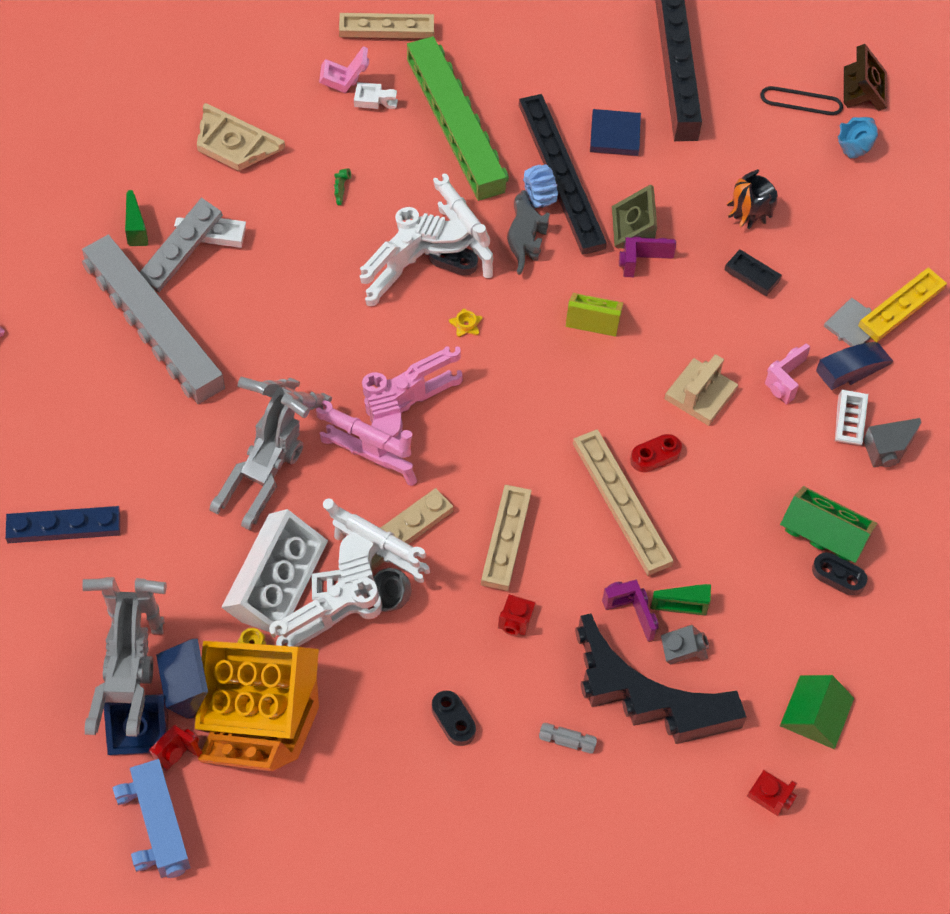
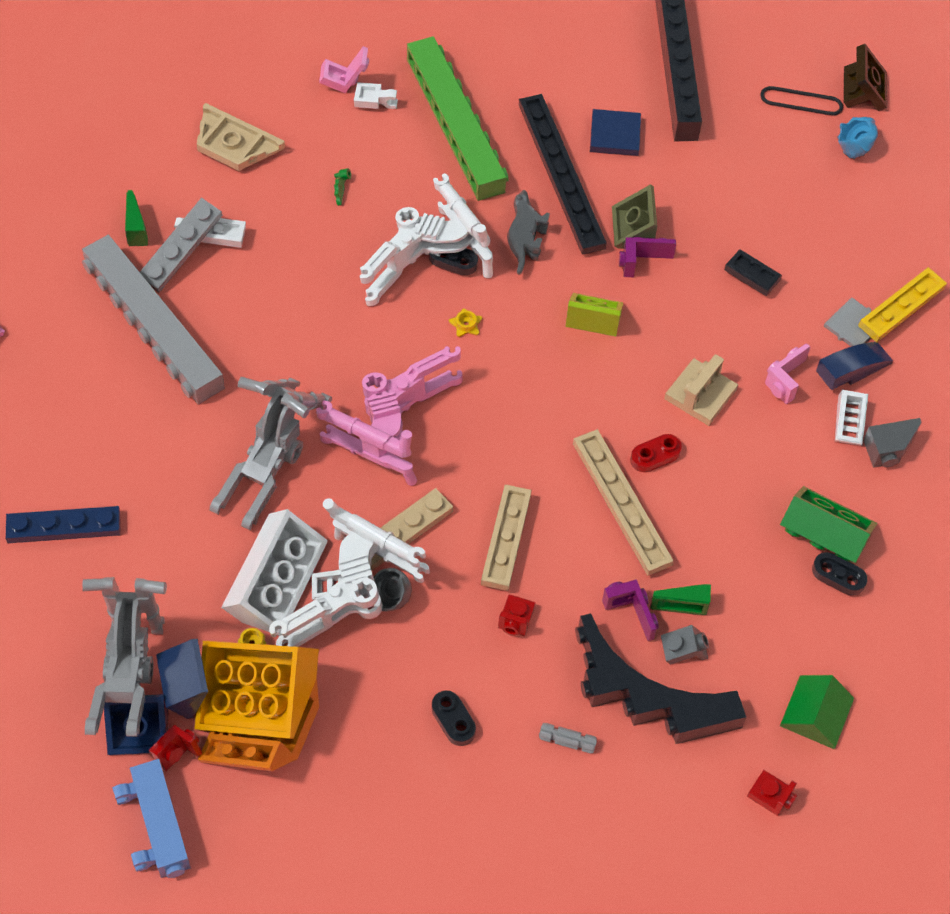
(386, 25): tan plate -> none
(540, 186): light blue gear -> none
(753, 199): black hair -> none

